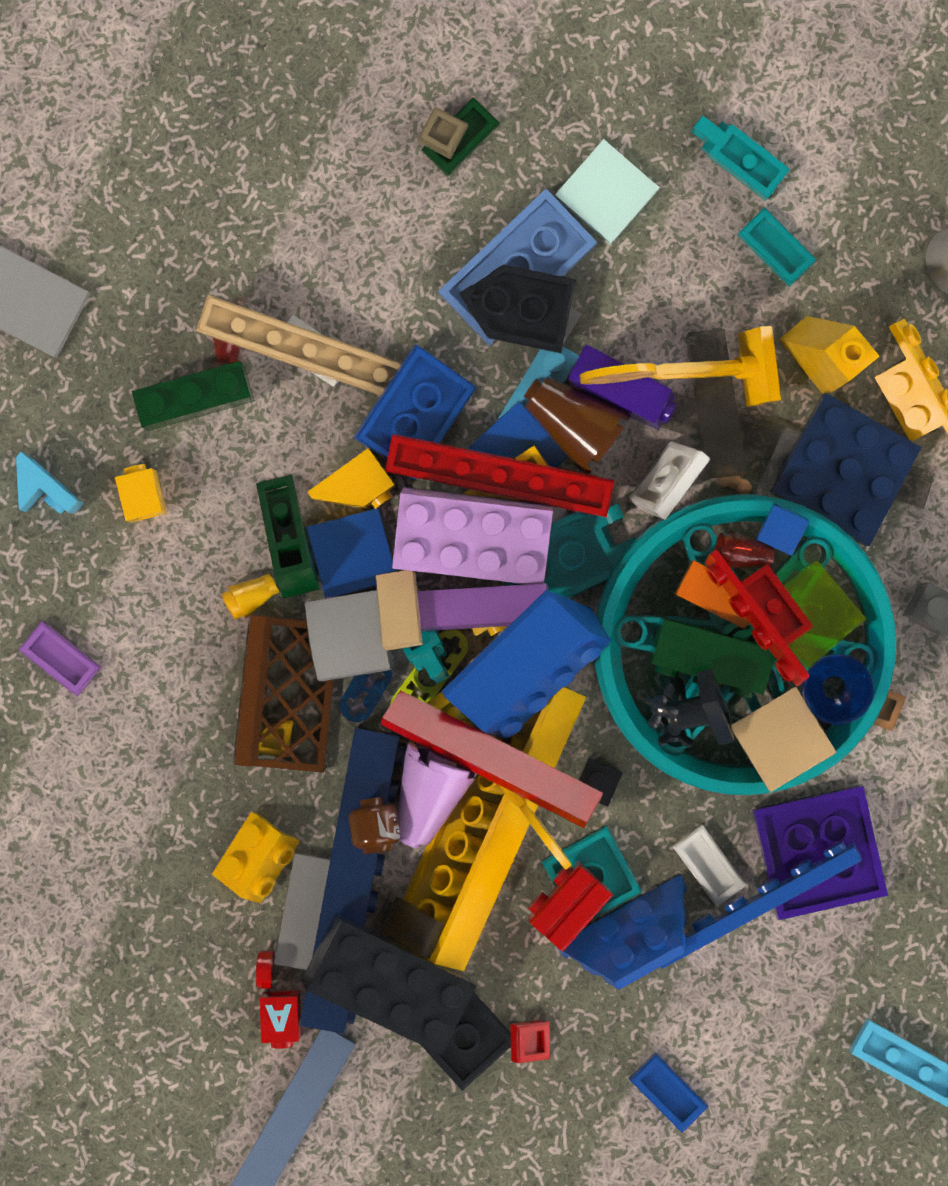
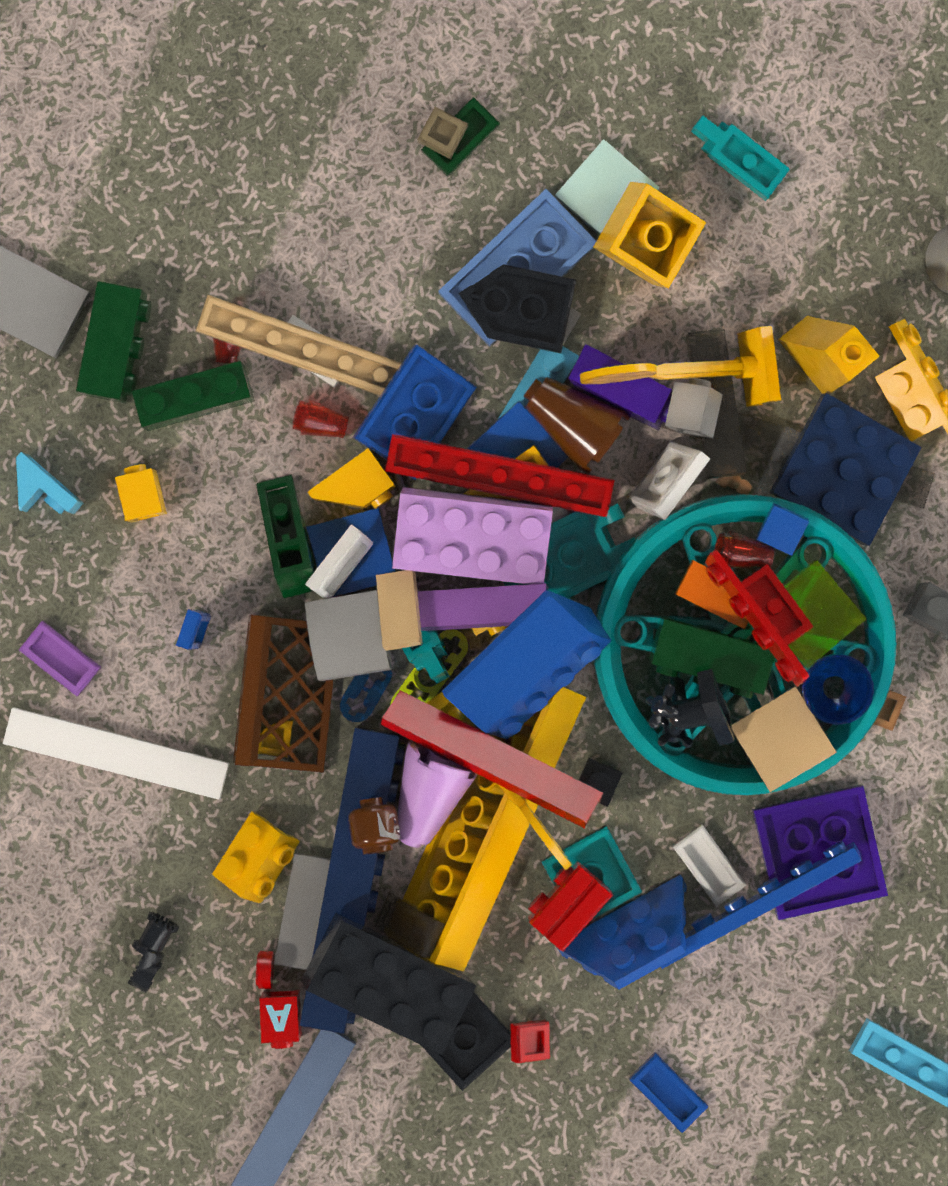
(113, 342): none -> dark green brick
(116, 753): none -> white tile
(151, 946): none -> black connector
(193, 629): none -> blue tile
(249, 595): yellow cone -> none
(319, 420): none -> clear red cone
(339, 563): none -> white tile
(649, 234): none -> yellow brick
(694, 408): none -> light grey brick
(776, 247): teal tile -> none

